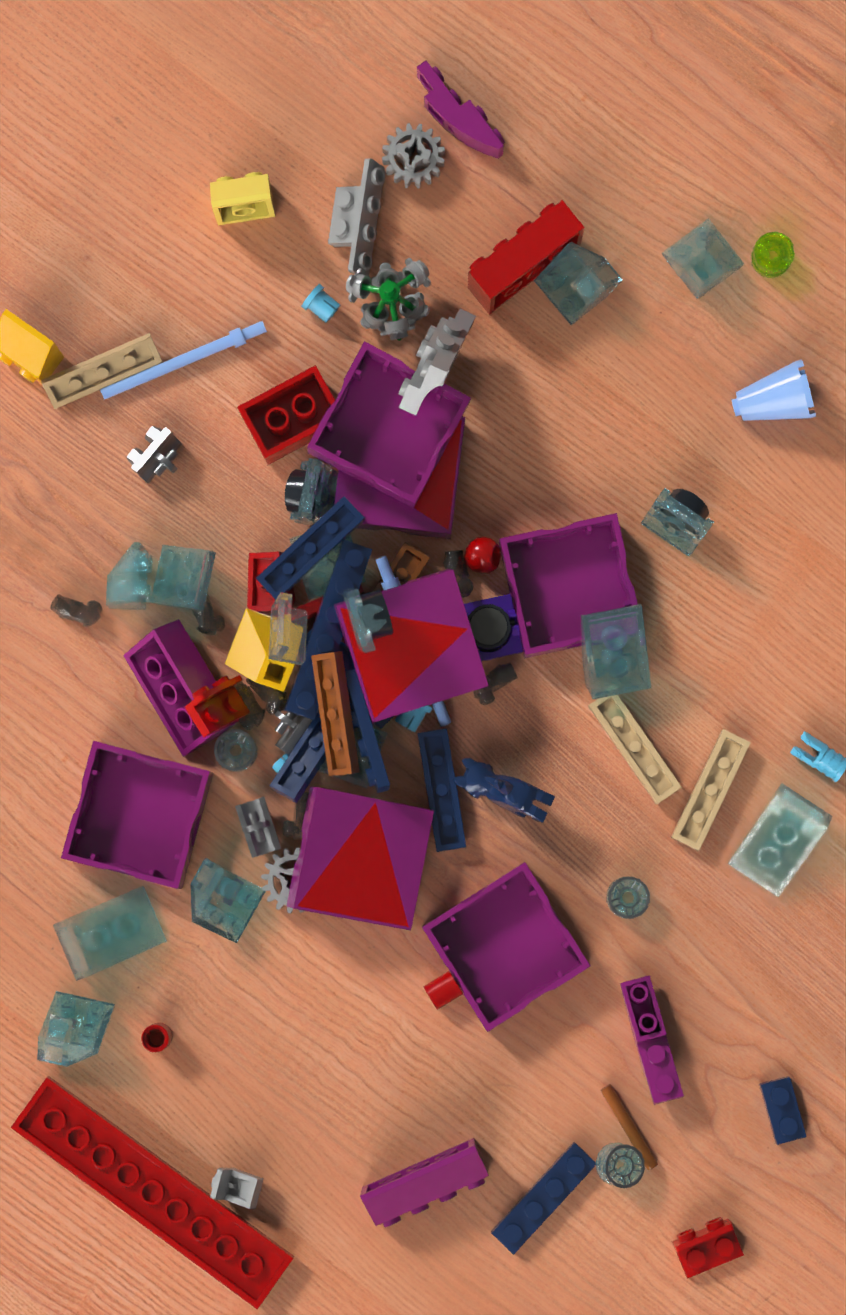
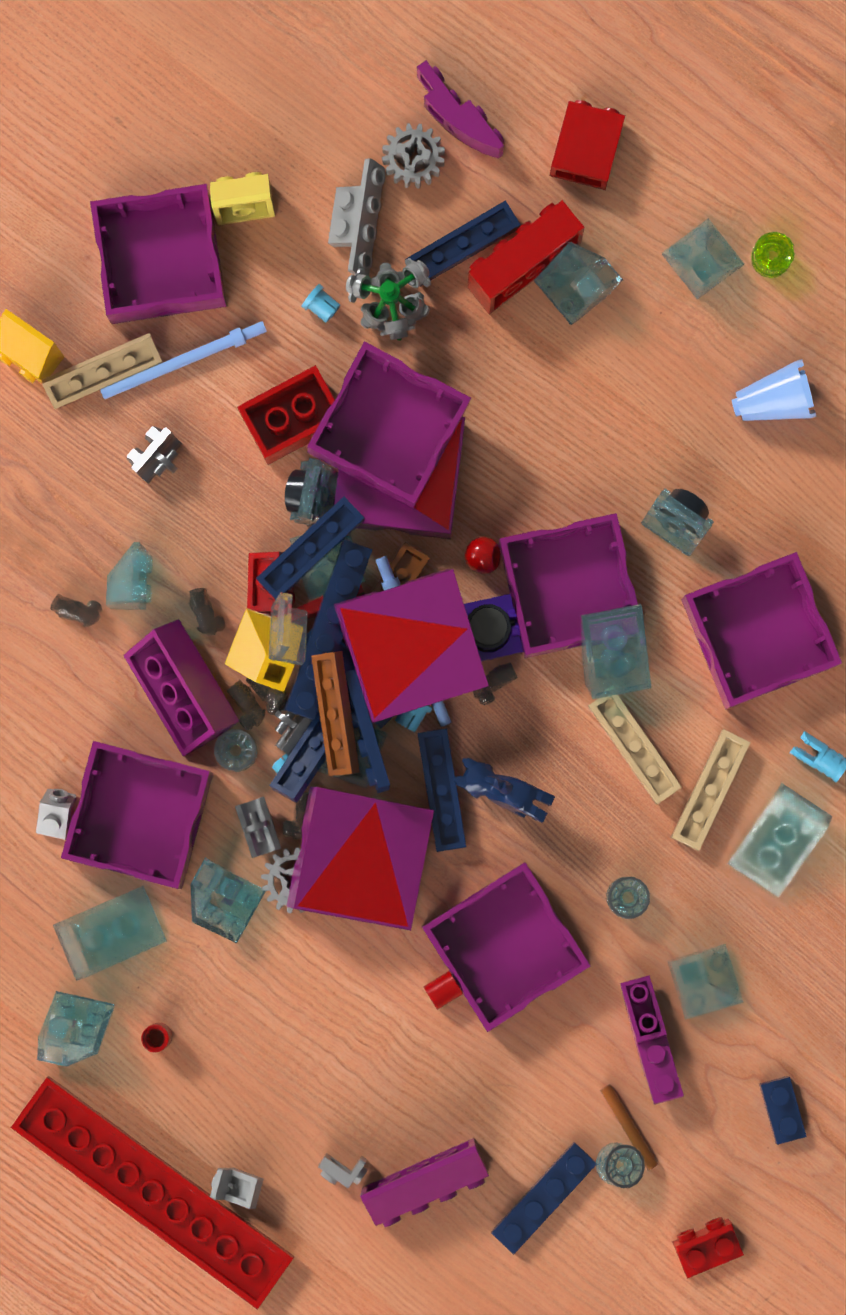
(55, 813): none -> light grey bracket
(158, 254): none -> magenta tile
(183, 577): clear light blue tile -> none
(217, 706): red bracket -> none
(335, 1171): none -> light grey bracket
(368, 617): clear light blue piece -> none
(437, 357): light grey bracket -> none
(456, 561): clear smoke arm -> none
(467, 240): none -> dark blue plate
(587, 144): none -> red brick
(705, 981): none -> clear light blue slope
(761, 630): none -> magenta tile

